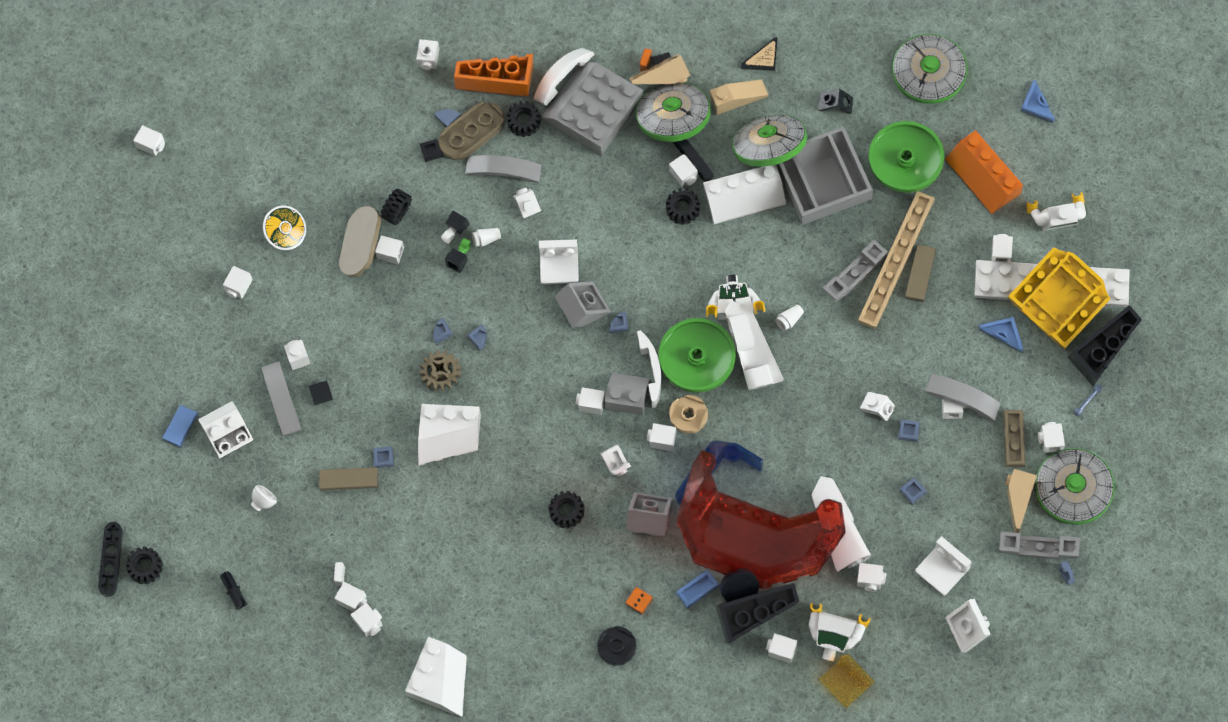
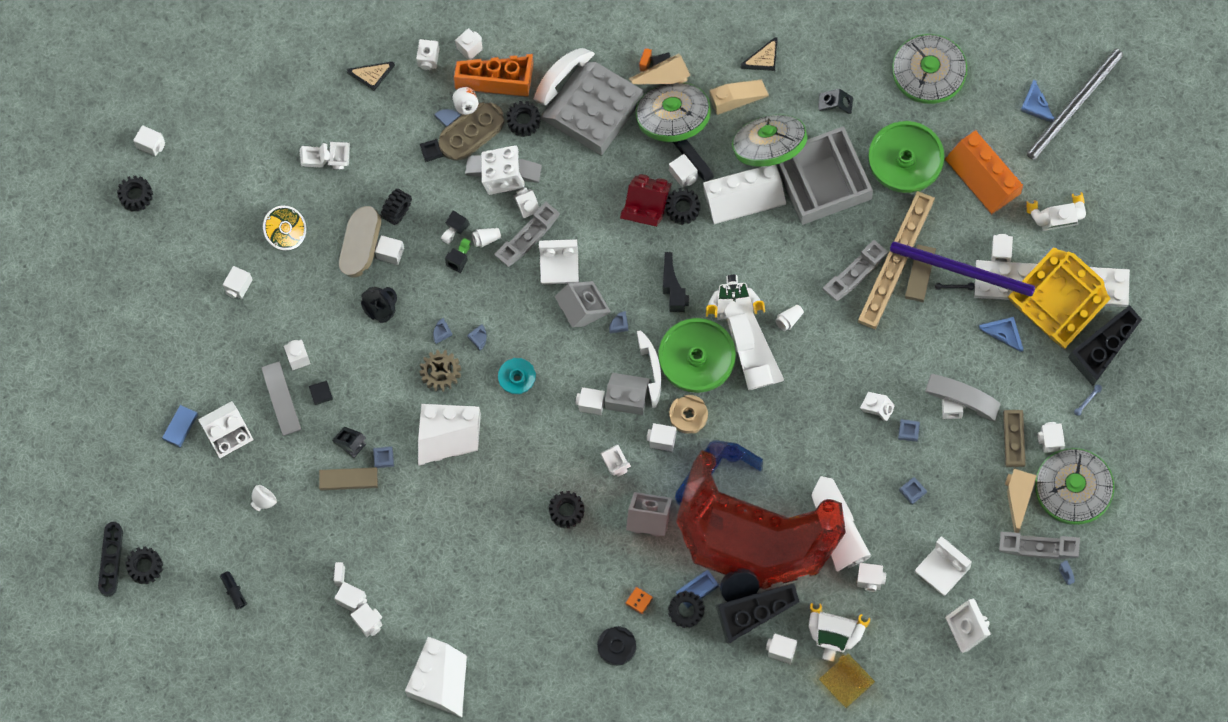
(140, 202): none -> black tyre
(314, 156): none -> white bracket
(339, 154): none -> white bracket
(350, 441): none -> black slope
(371, 74): none -> tile
(379, 303): none -> black tile
(465, 100): none -> white head
(469, 44): none -> white brick
(501, 170): none -> white bracket
(513, 368): none -> teal dish
(528, 236): none -> light grey slope
(646, 200): none -> dark red bracket
(678, 296): none -> black slope
(686, 621): none -> black tyre
(963, 269): none -> dark purple axle
(970, 286): none -> black hinge
(1074, 104): none -> axle

